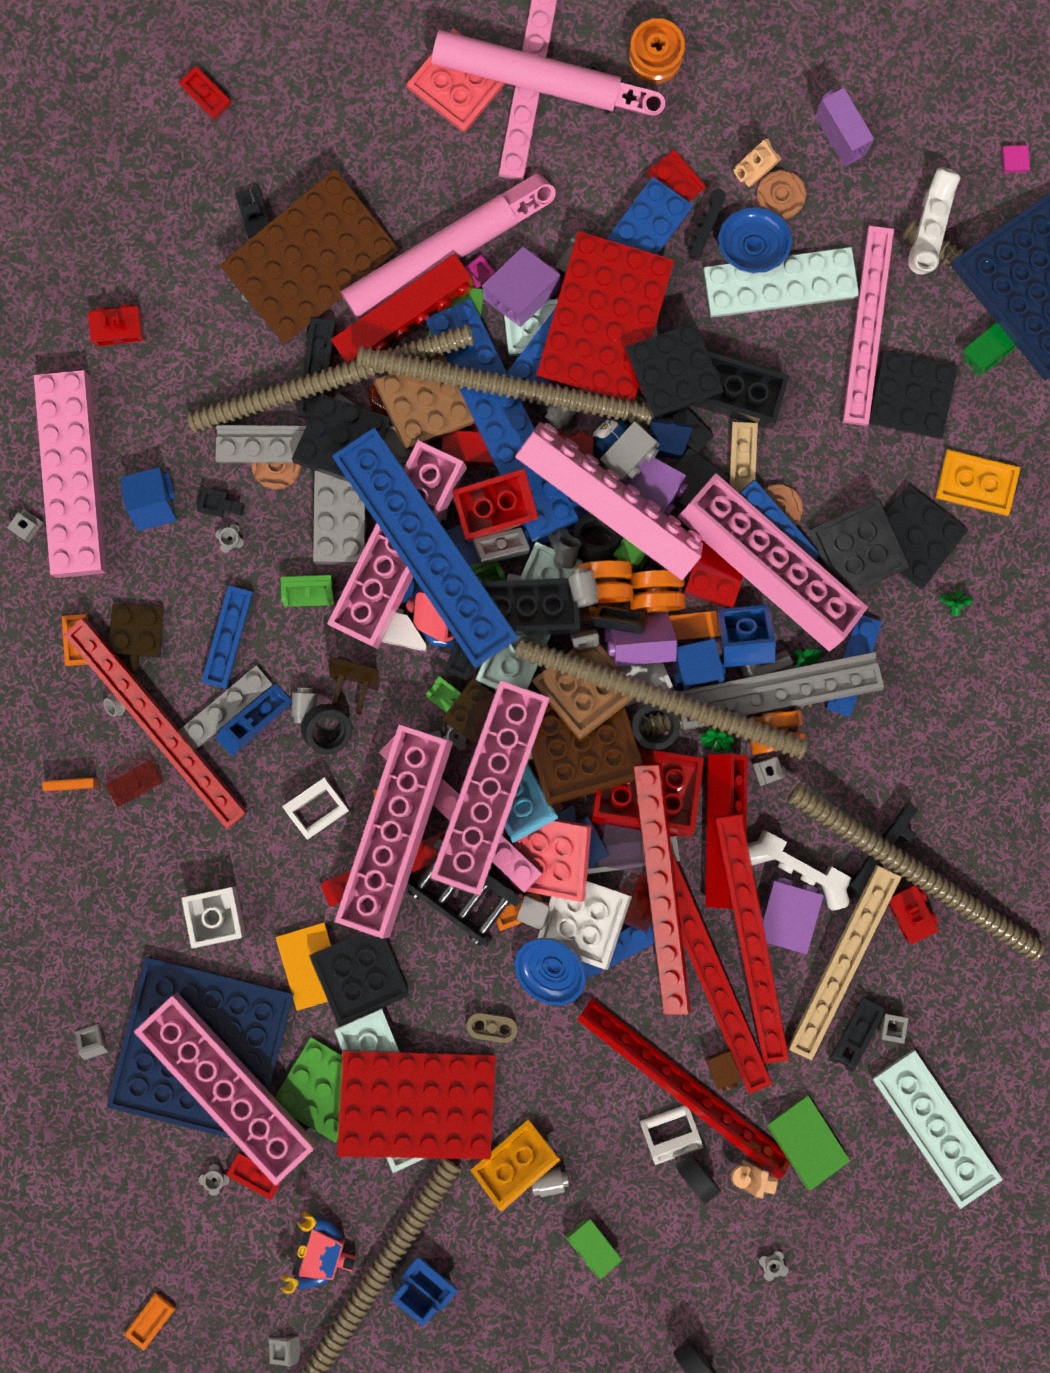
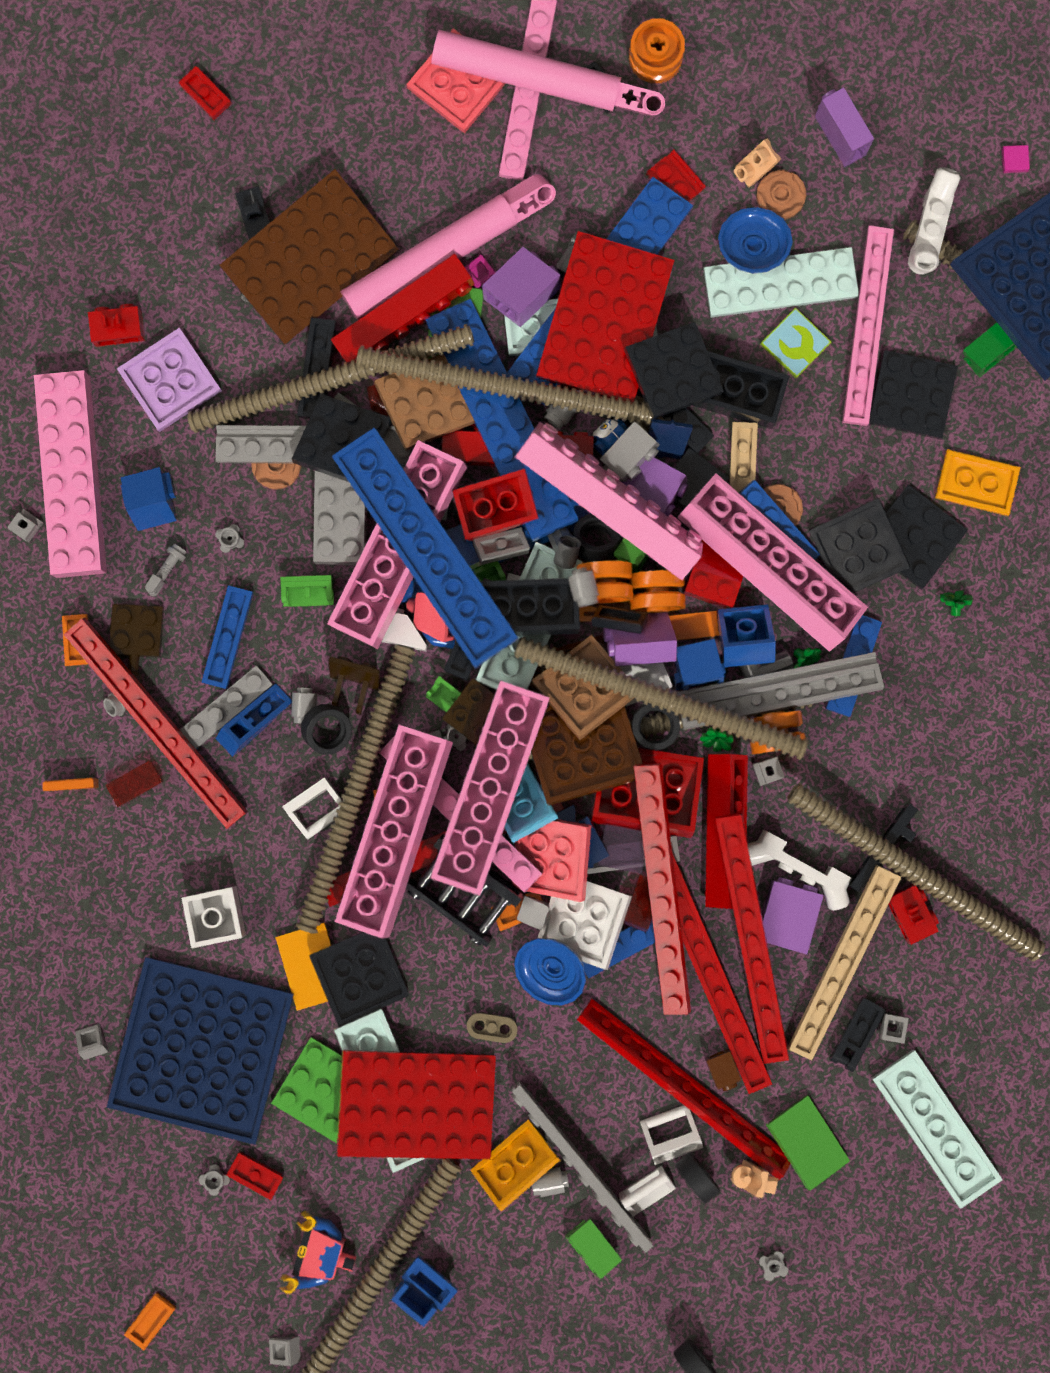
(156, 581): none -> light grey hinge
(169, 379): none -> lavender plate
(216, 503): black plate -> none
(226, 1088): bright pink brick -> none
(355, 790): none -> dark tan piece
(585, 639): light grey slope -> none
(586, 1172): none -> light grey plate
(646, 1191): none -> white tile
(706, 224): black plate -> none
(795, 343): none -> tile

